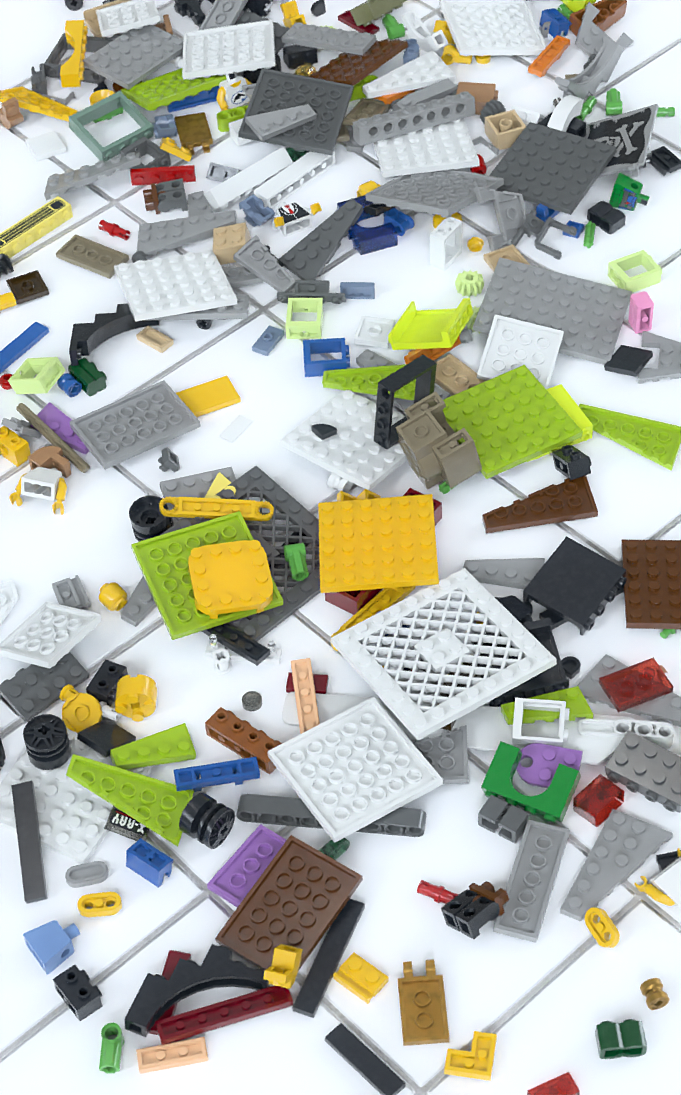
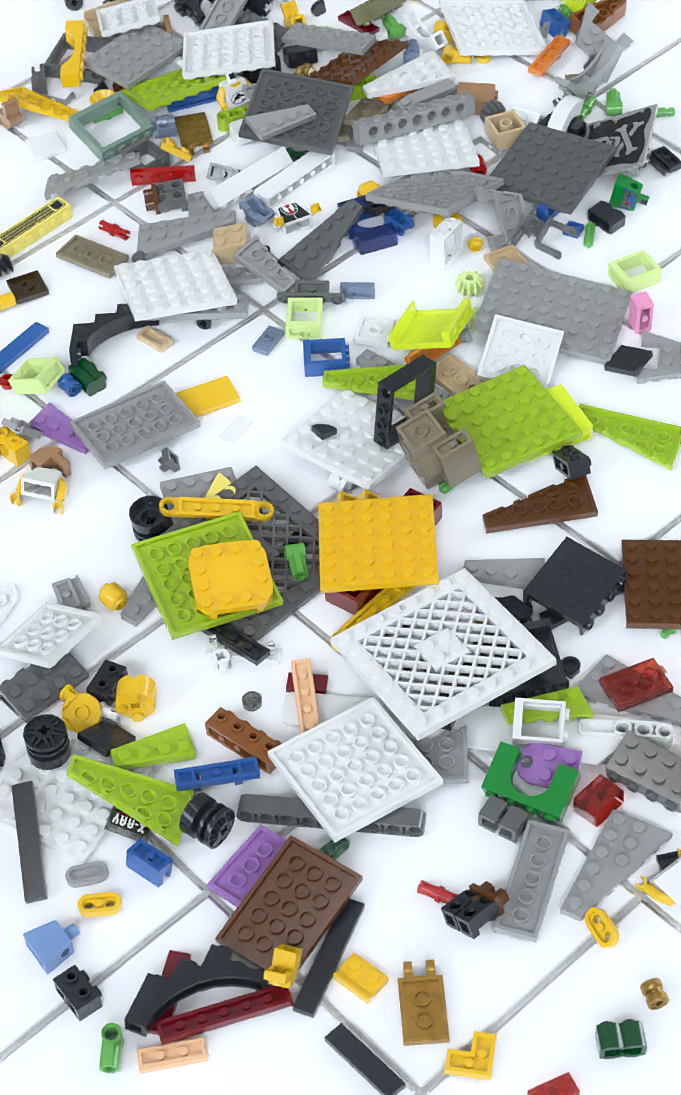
(52, 437): dark tan axle -> none

